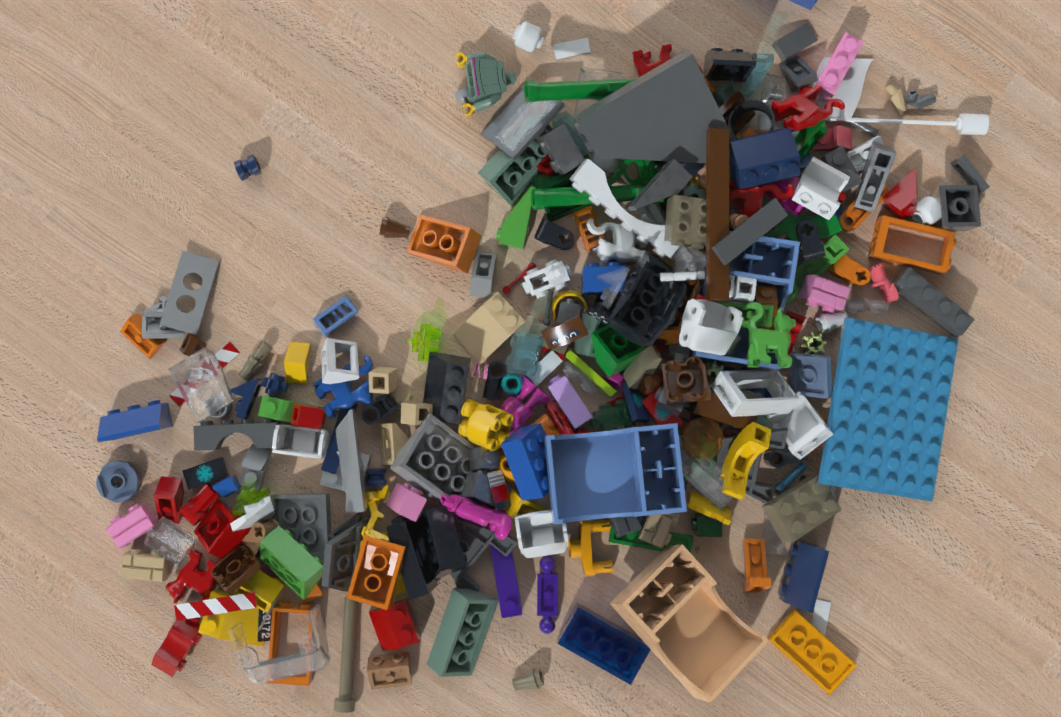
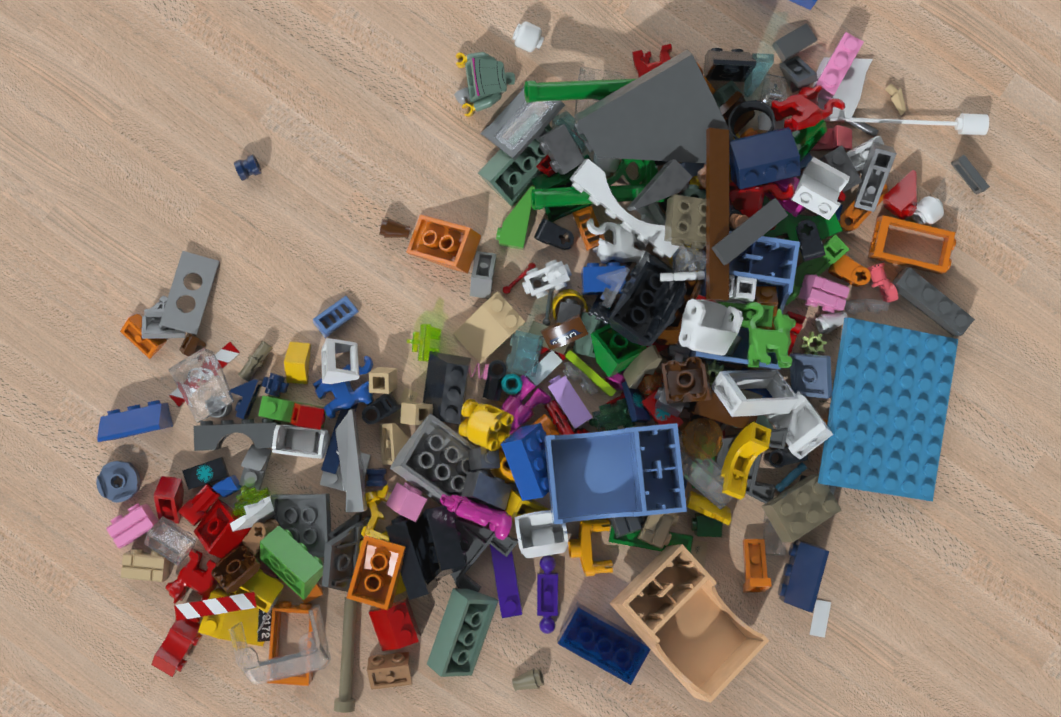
(499, 489): sticker -> none
(572, 48): white sticker -> none
(812, 651): light orange tile -> none
(913, 99): dark grey arm -> none
(959, 207): dark grey slope -> none

